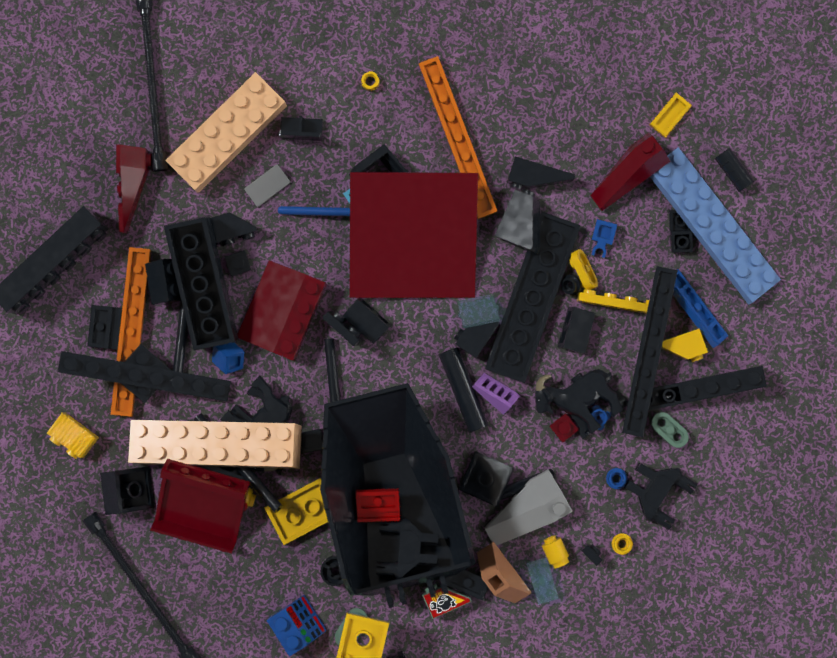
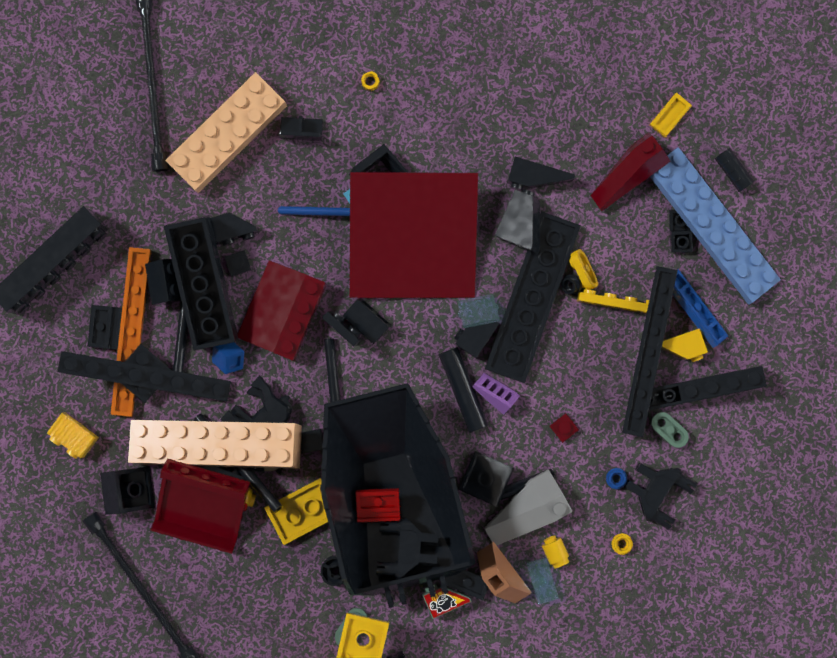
(133, 168): dark red wedge -> none
(267, 185): light grey slope -> none
(296, 625): blue slope -> none
(456, 131): orange plate -> none
(576, 330): black hinge -> none
(579, 396): black animal -> none
(592, 553): black plate -> none
(603, 233): blue plate -> none
(604, 416): blue plate -> none

